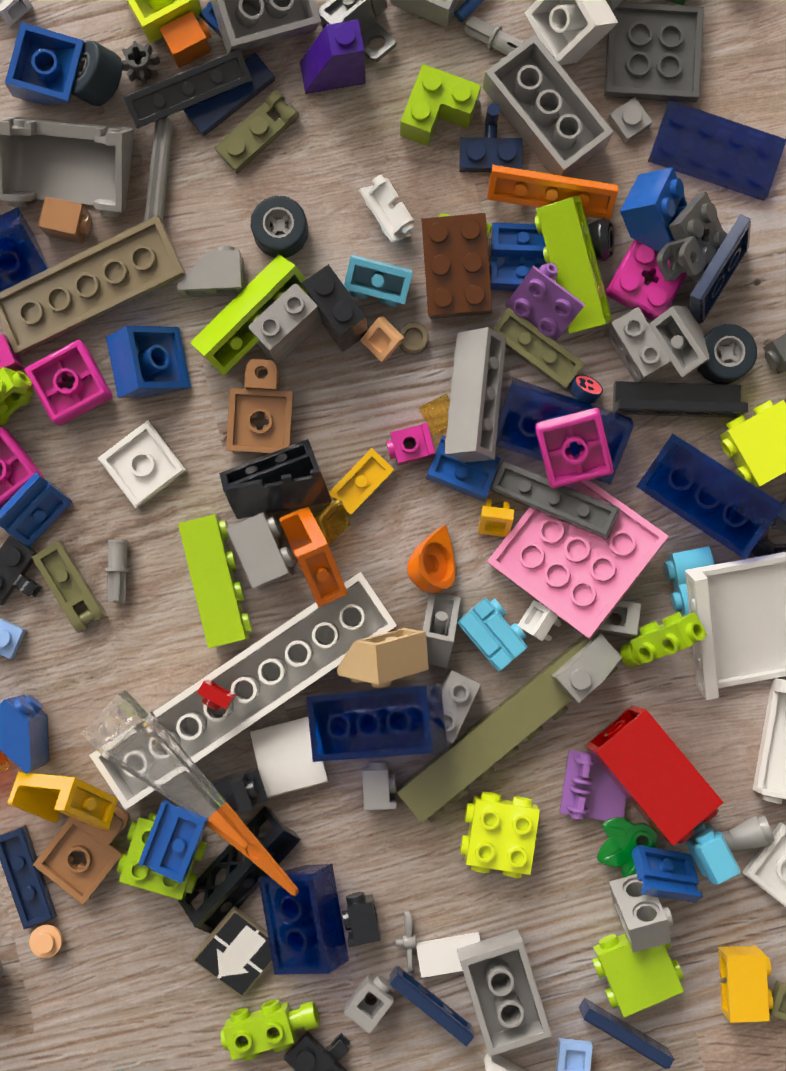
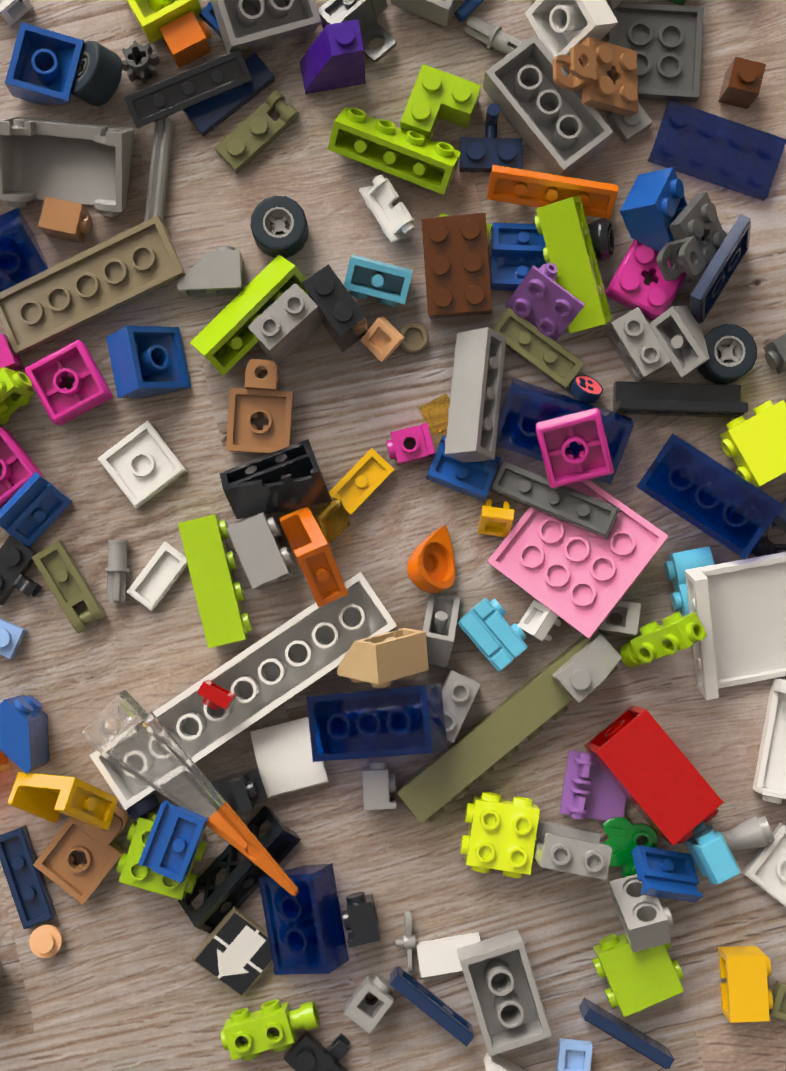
(143, 807): none -> dark blue tile
(158, 576): none -> white tile
(394, 149): none -> lime brick
(571, 850): none -> light grey panel
(588, 71): none -> medium nougat plate
(742, 82): none -> reddish brown brick

